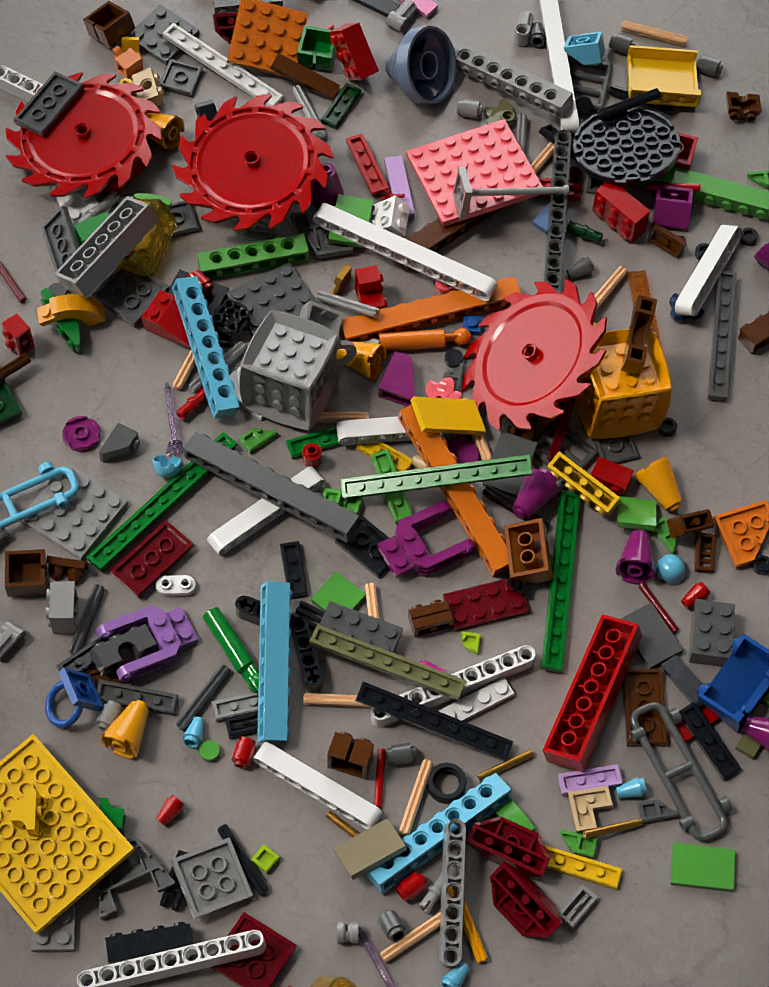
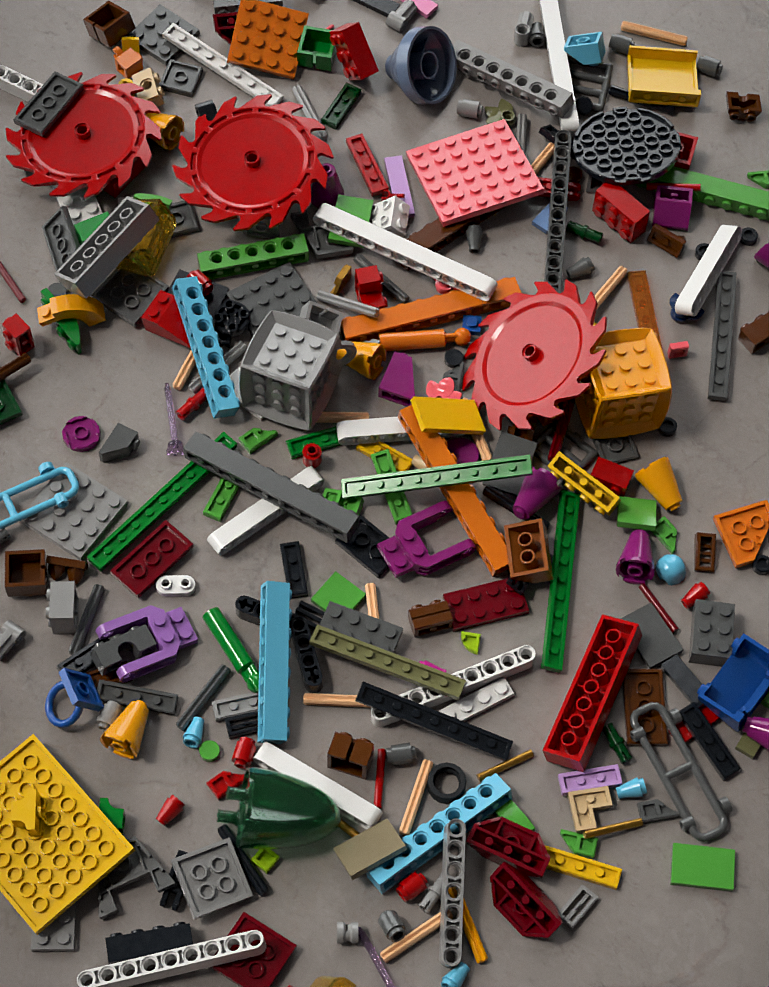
(101, 207): light grey pin -> none
(167, 467): medium azure hair -> none
(219, 783): none -> red tile
(220, 500): none -> bright green tile
(279, 811): none -> clear green windscreen
(305, 77): reddish brown tile -> none
(392, 288): none -> dark grey axle
(463, 192): light grey tile -> none
(474, 236): none -> dark grey cone
(616, 743): none -> dark green pin
(628, 104): black axle -> none
(636, 343): reddish brown arch -> none
(678, 349): none -> coral tile
(690, 523): reddish brown brick -> none

